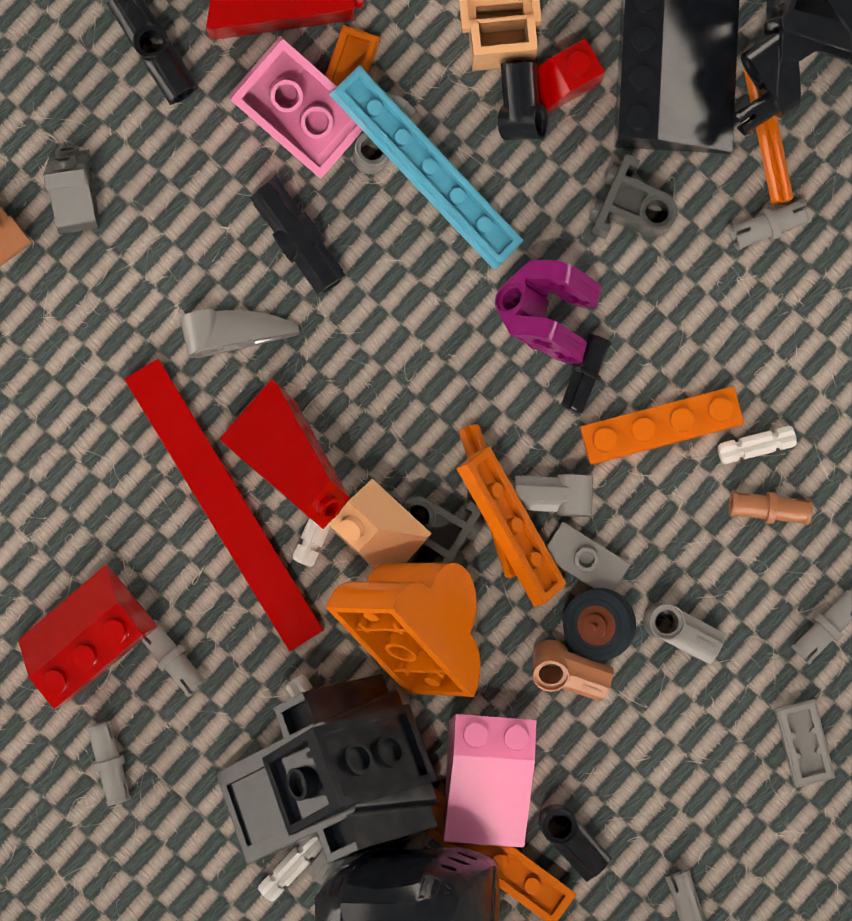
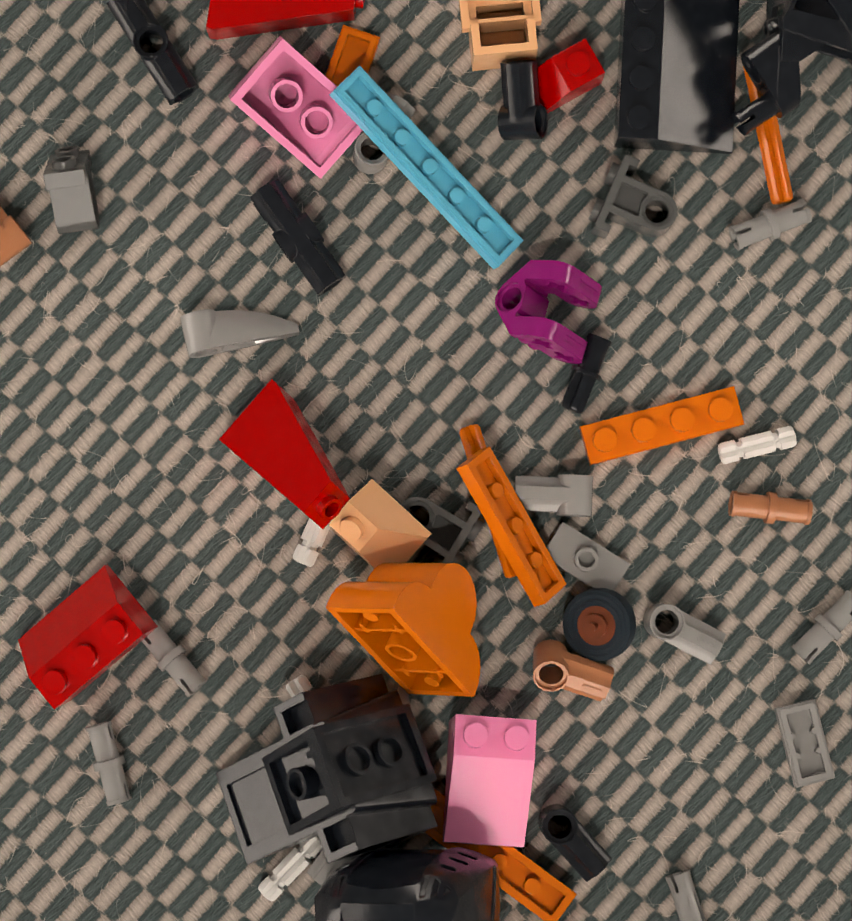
(224, 505): red tile -> none

